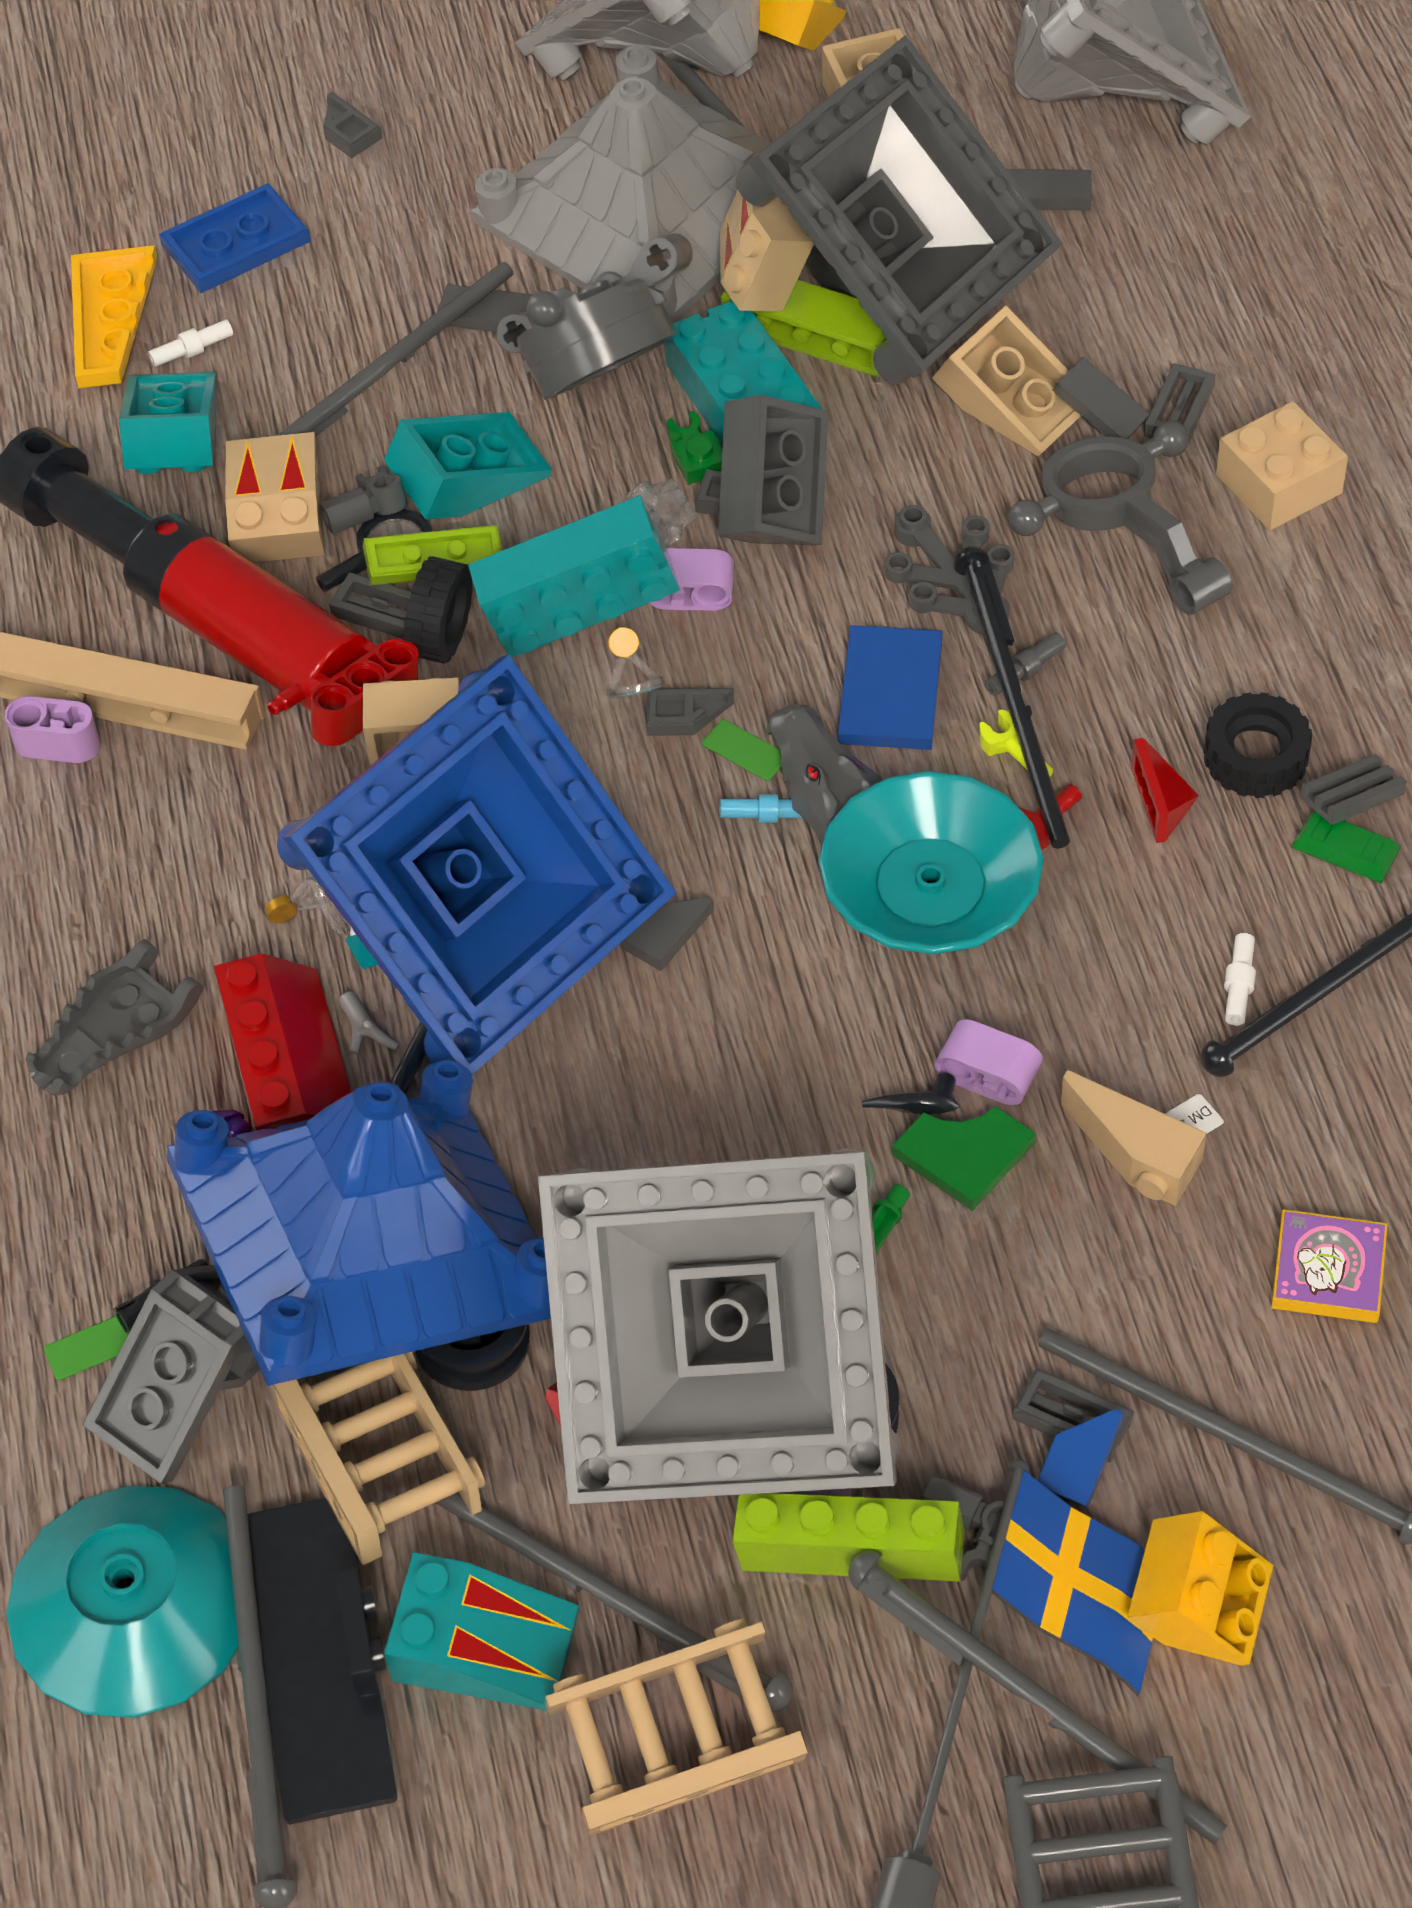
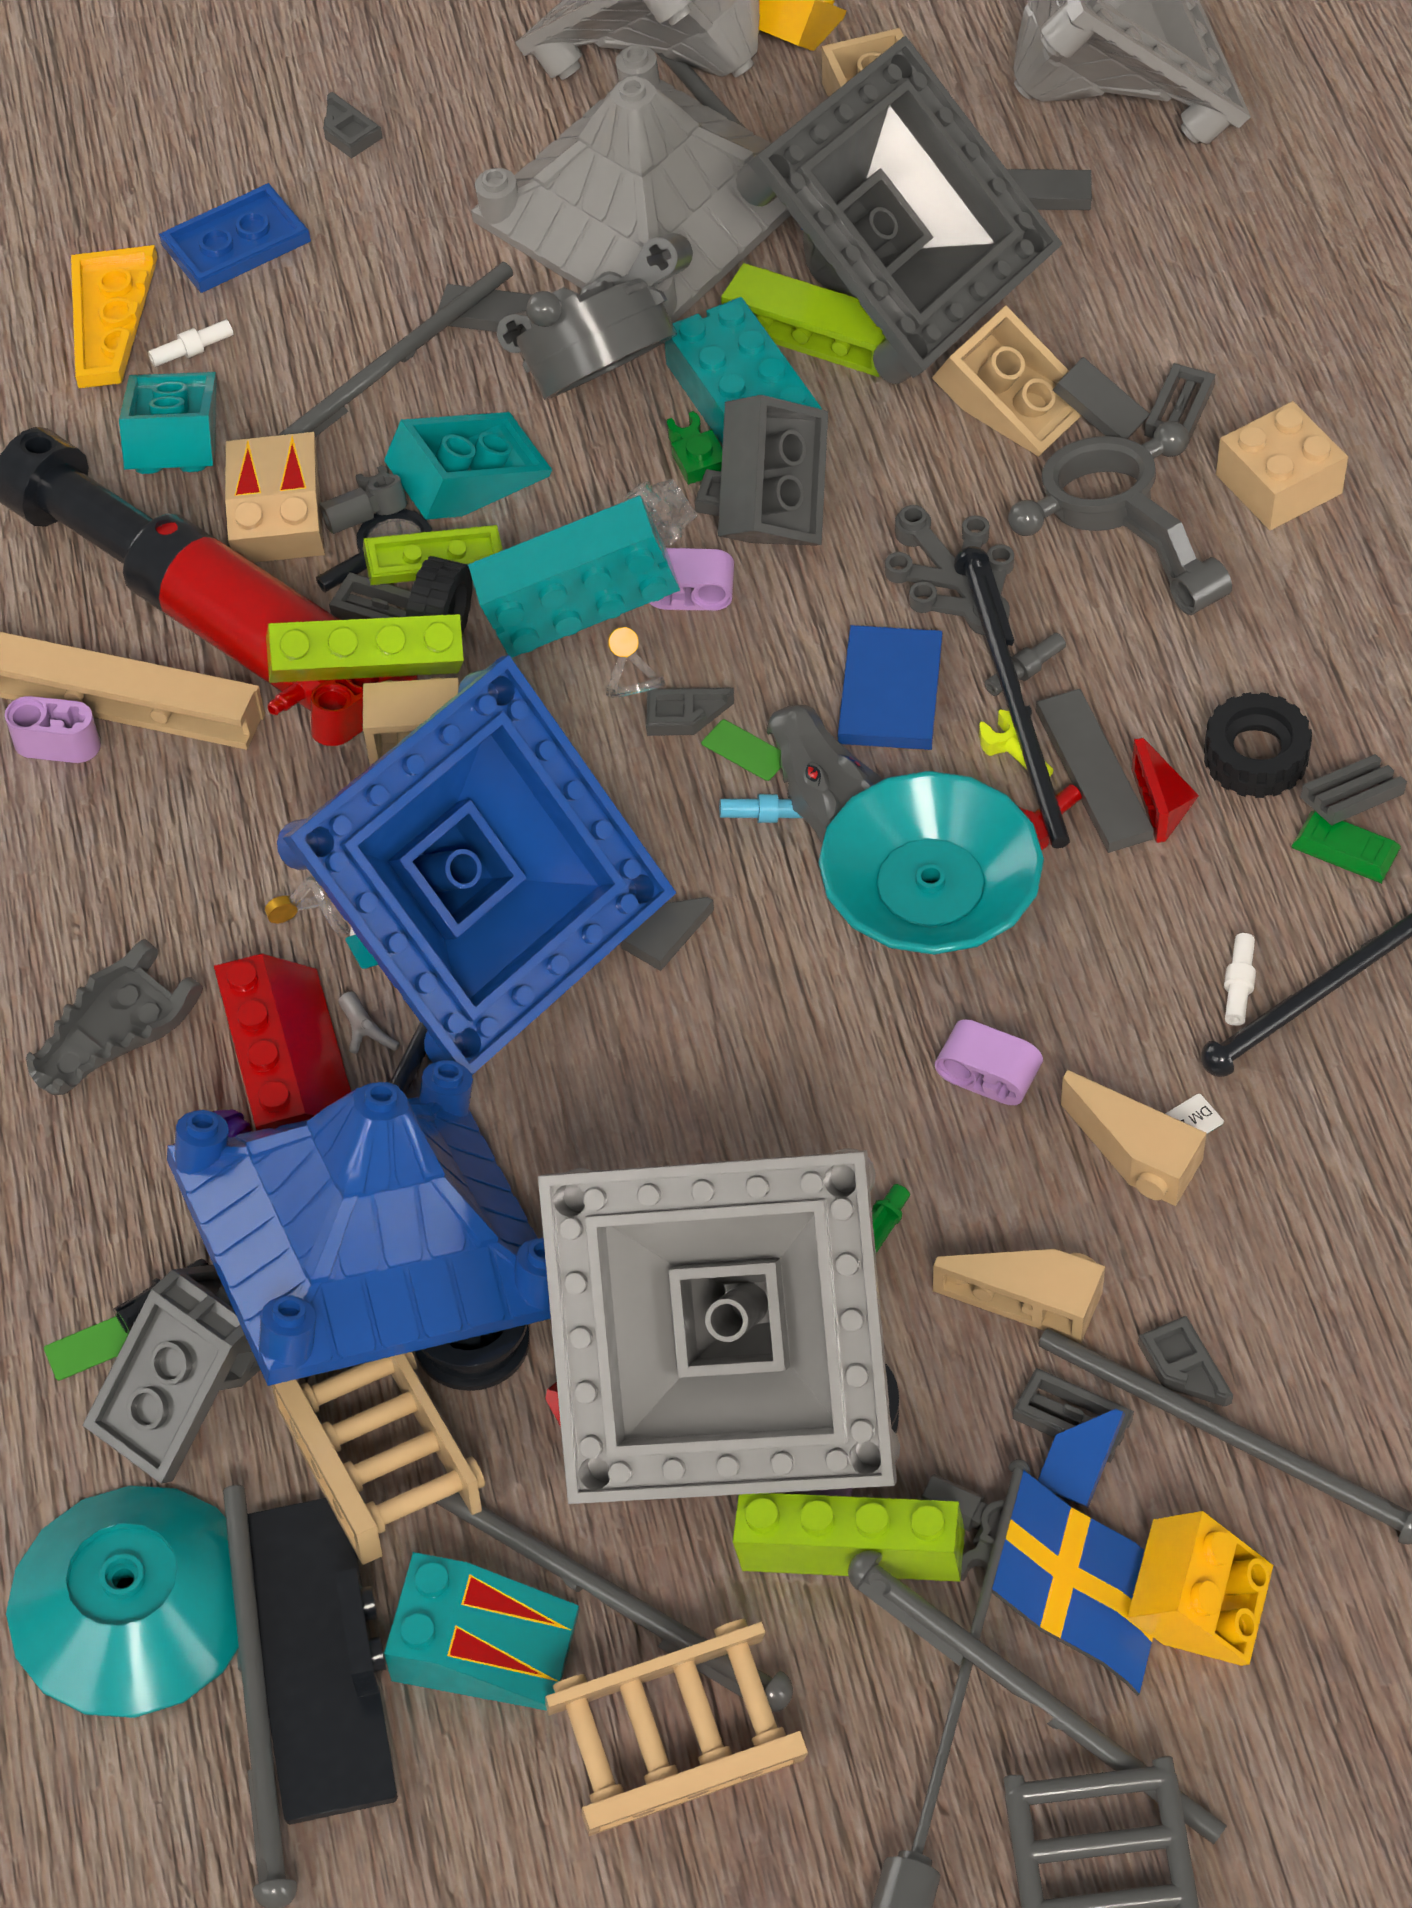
(364, 648): none -> lime brick
(761, 254): tan slope -> none
(929, 1101): black bar -> none
(964, 1156): green tile -> none
(1026, 1286): none -> tan slope
(1094, 770): none -> dark grey tile
(1184, 1362): none -> dark grey tile
(1329, 1266): tile -> none

